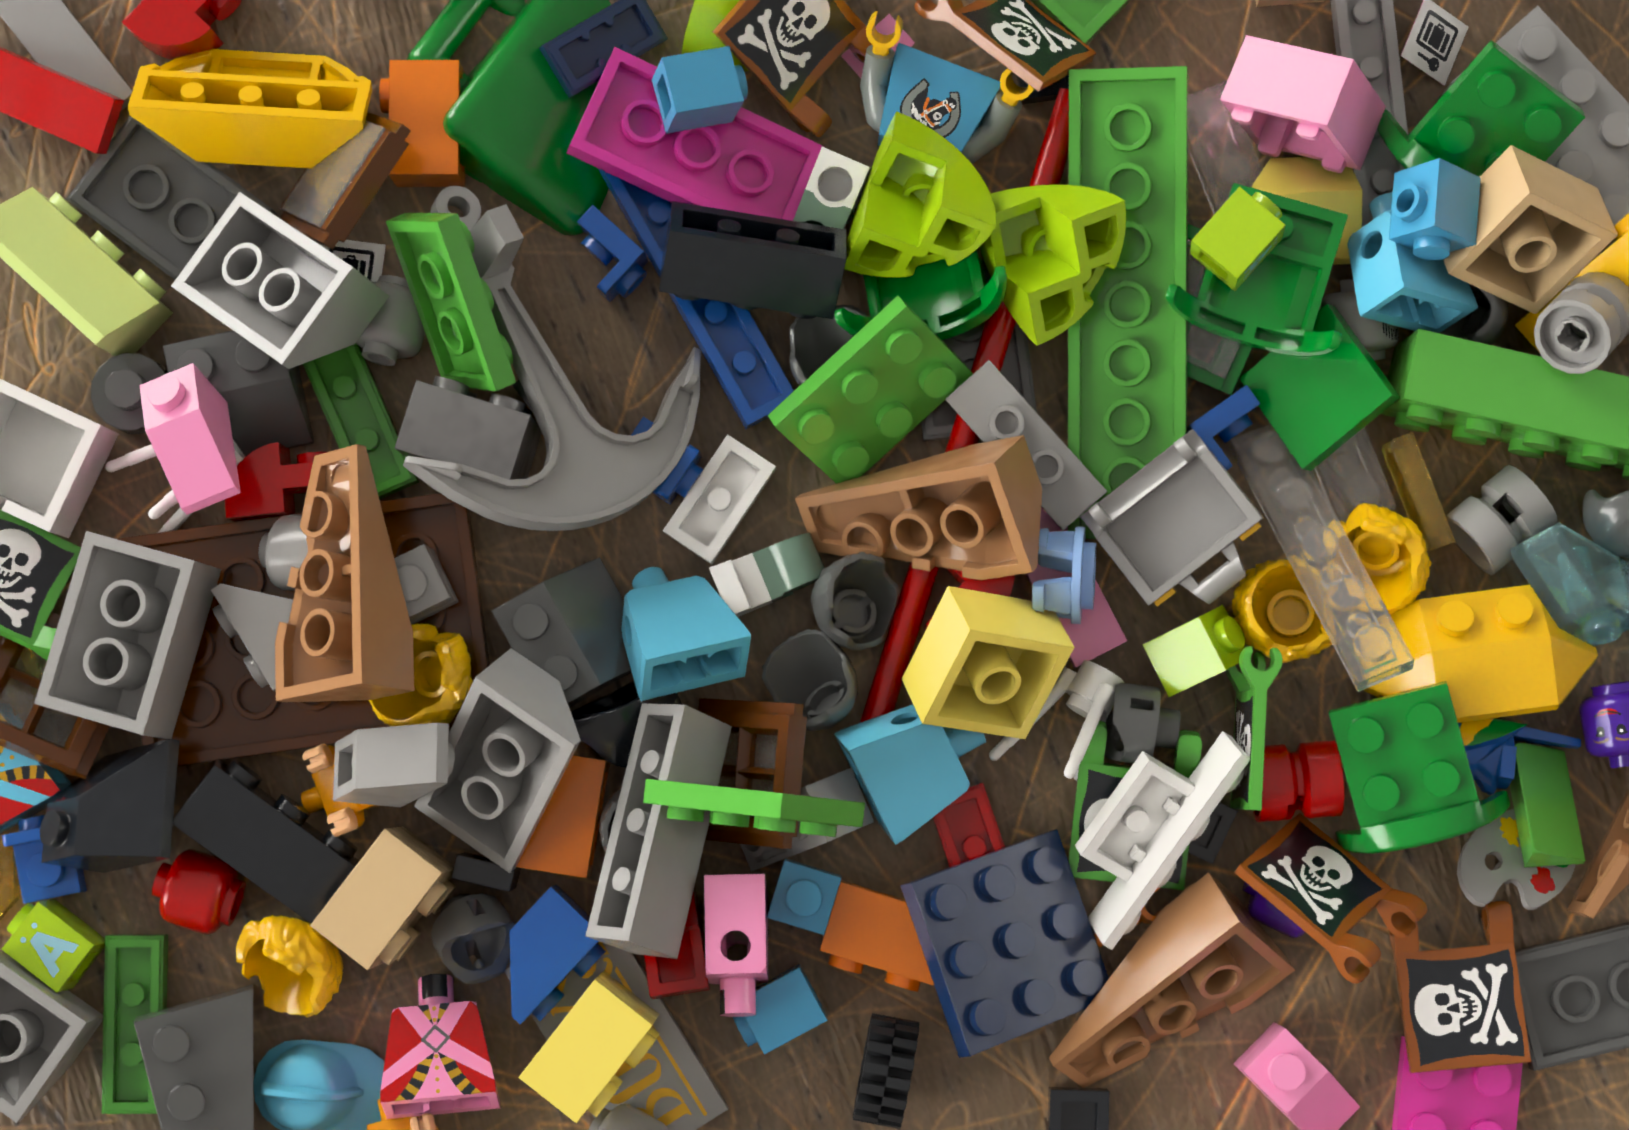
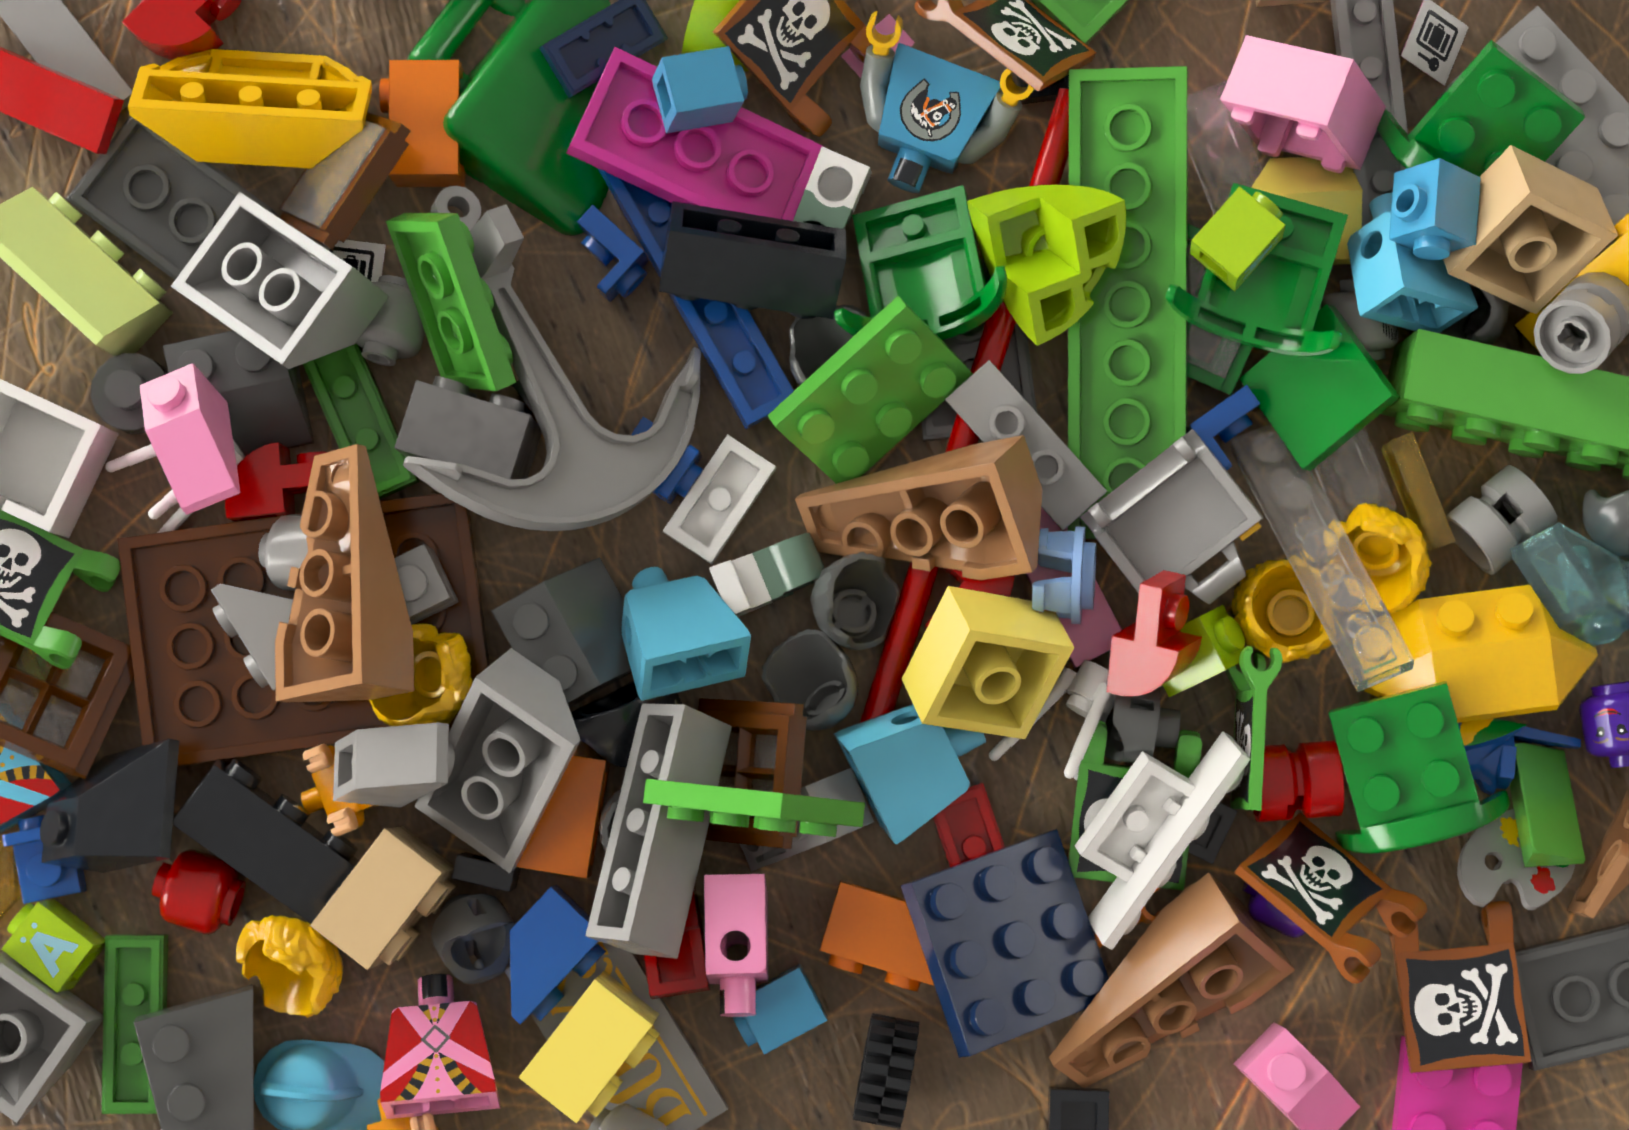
(127, 636): light grey slope -> none
(804, 896): dark azure brick -> none
(918, 205): lime brick -> none
(1153, 646): none -> brick

